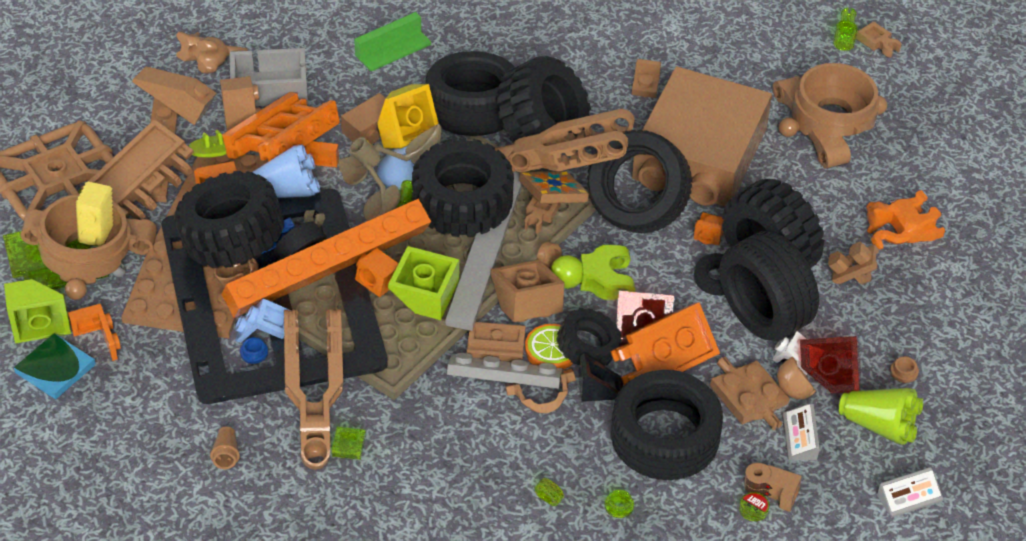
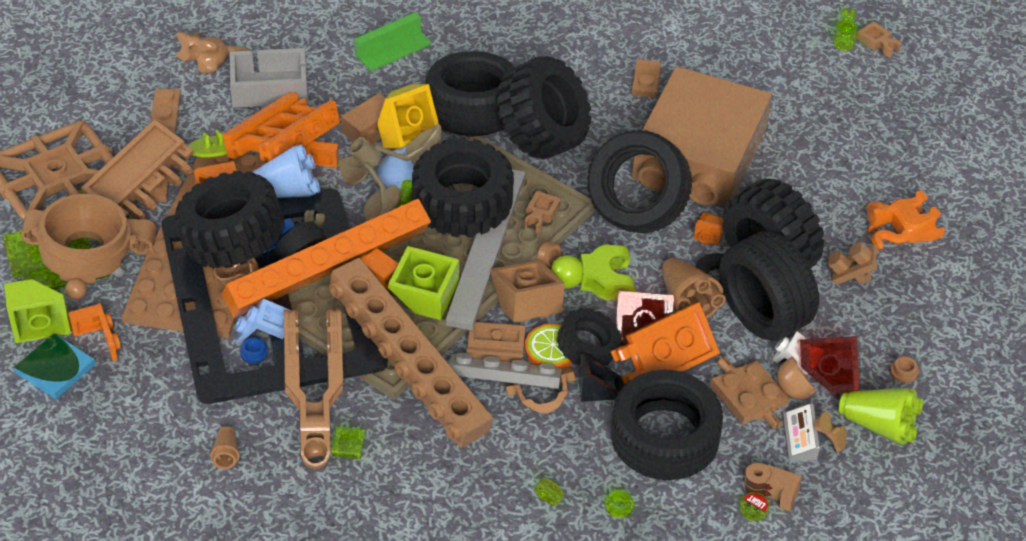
(94, 214): light yellow brick -> none
(178, 92): medium nougat slope -> none
(238, 100): medium nougat brick -> none
(362, 296): none -> medium nougat brick
(547, 147): medium nougat piece -> none
(553, 187): medium nougat tile -> none
(692, 286): none -> medium nougat cone
(823, 86): medium nougat piece -> none
(836, 435): none -> medium nougat piece
(910, 492): slope -> none

